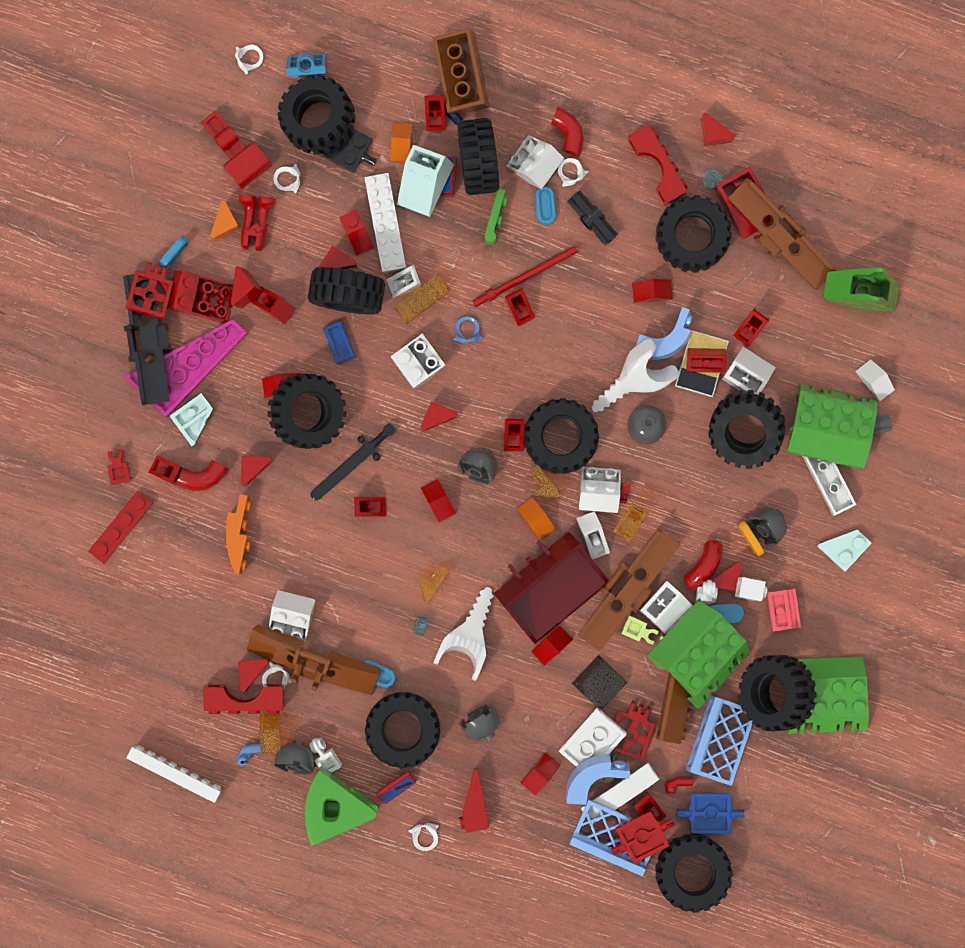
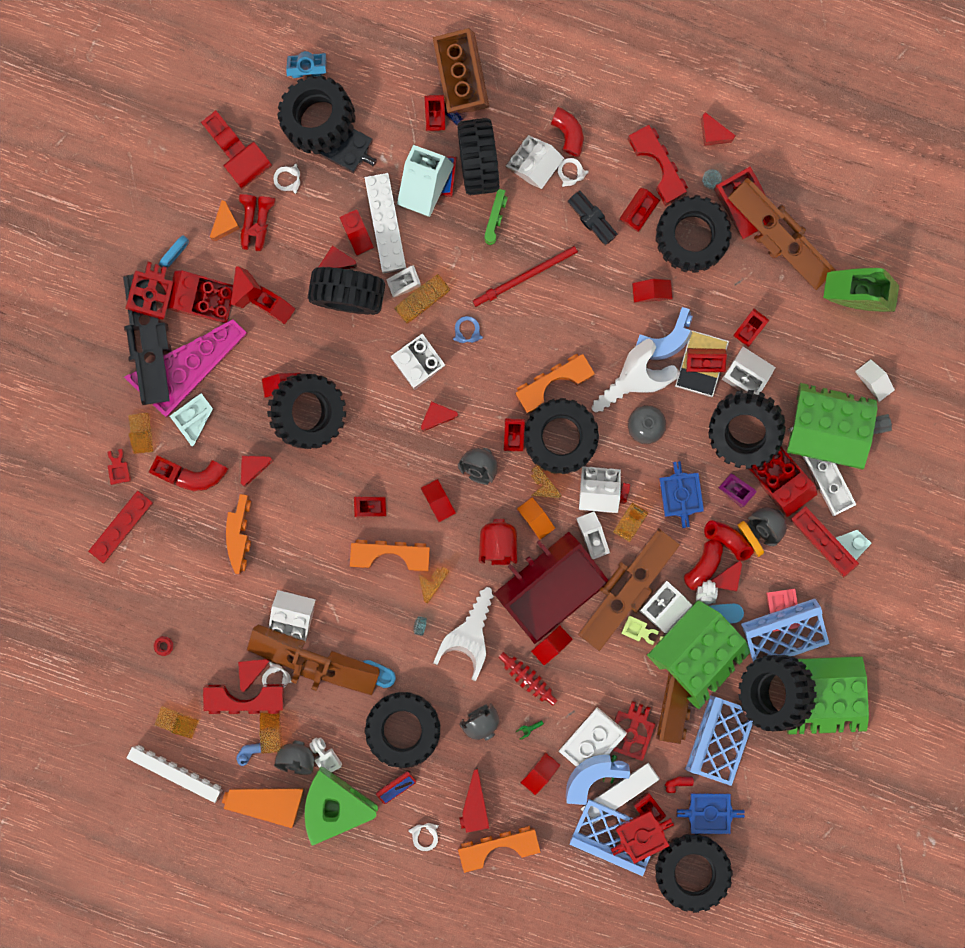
(140, 433): none -> clear yellow slope
(157, 646): none -> red plate
(176, 722): none -> clear yellow slope
(241, 51): white piece -> none
(267, 804): none -> orange slope
(339, 342): blue tile -> none
(351, 463): black sword -> none
(364, 554): none -> orange arch
(400, 142): orange slope -> none
(474, 855): none -> orange arch
(498, 543): none -> red cylinder
(519, 306): red slope -> none
(528, 729): none -> green hand
(533, 683): none -> red piece
(545, 206): dark azure tile -> none
(576, 371): none -> orange arch
(599, 682): clear smoke slope -> none
(639, 209): none -> red slope
(681, 494): none -> blue plate
(729, 538): none -> red cylinder
(737, 490): none -> magenta slope
(750, 589): white slope -> none
(785, 482): none -> red slope
(785, 618): none -> light blue fence
(824, 541): none -> red plate

